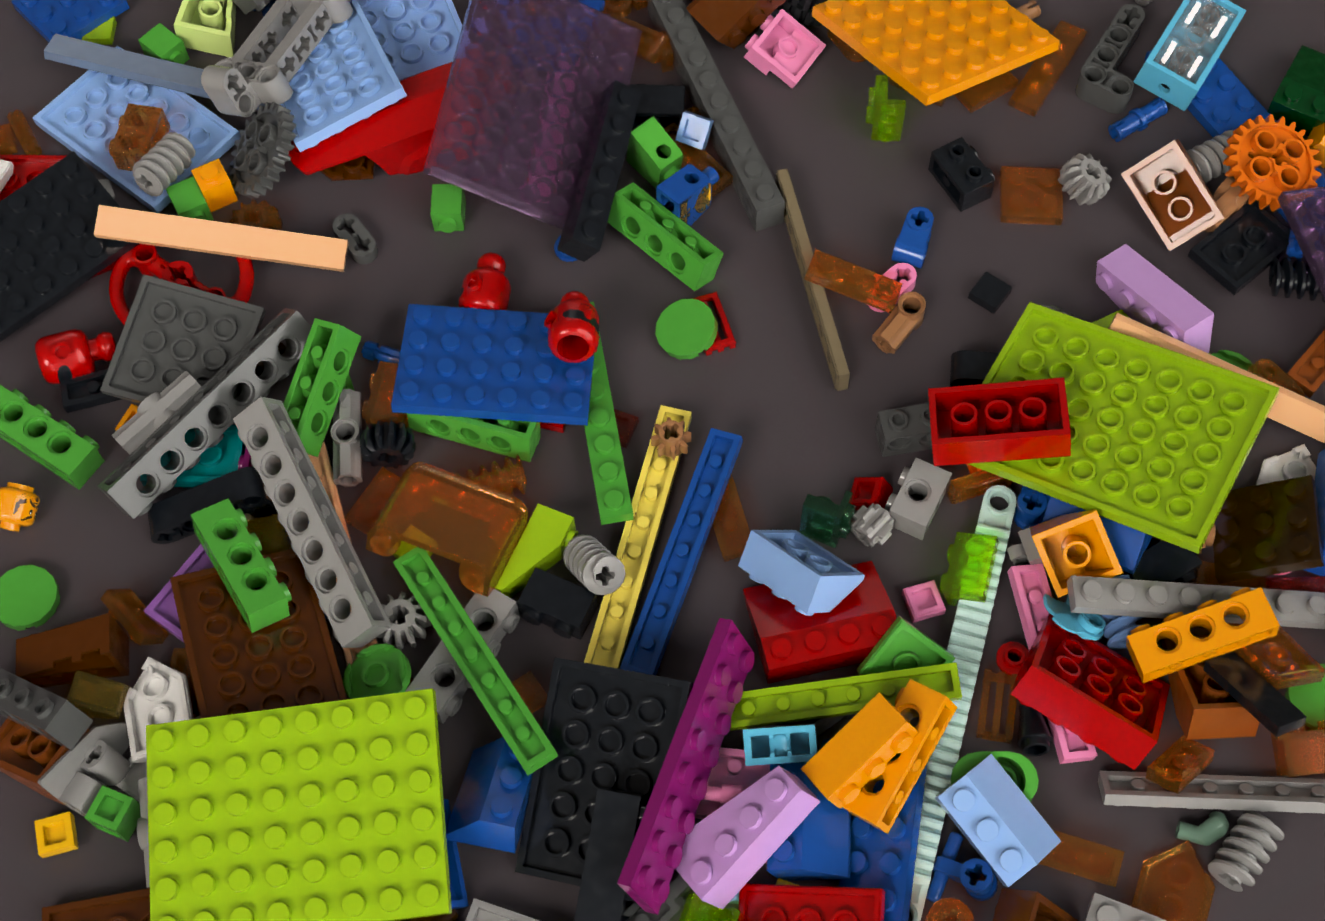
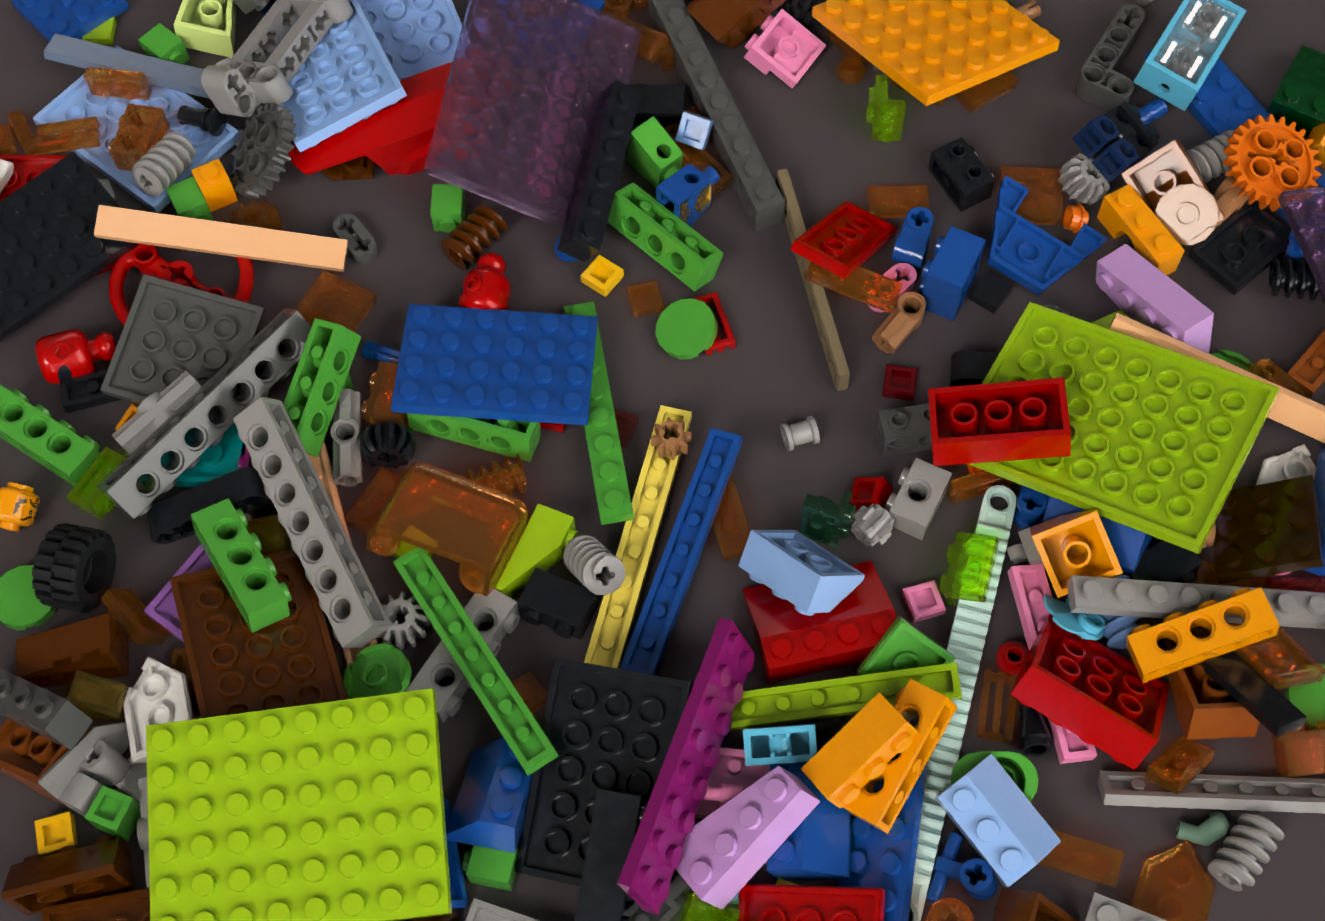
(68, 139): none -> clear orange tile
(70, 875): none -> reddish brown slope
(74, 567): none -> black tyre
(87, 494): none -> clear neon green bracket
(117, 83): none -> clear orange plate
(207, 119): none -> black pin
(336, 301): none -> clear orange plate
(472, 234): none -> reddish brown piece
(490, 867): none -> bright green brick
(573, 328): red piece -> none
(602, 275): none -> yellow plate
(645, 299): none -> clear orange tile
(800, 433): none -> light grey bush
(844, 239): none -> red tile
(850, 70): none -> clear orange plate
(896, 200): none -> clear orange plate
(899, 382): none -> dark red tile
(951, 272): none -> blue brick
(1029, 252): none -> blue wing
(1047, 70): clear orange tile -> none
(1075, 217): none -> orange plate
(1126, 134): none -> dark blue hips
(1128, 214): none -> light orange arch
(1188, 213): none -> tile

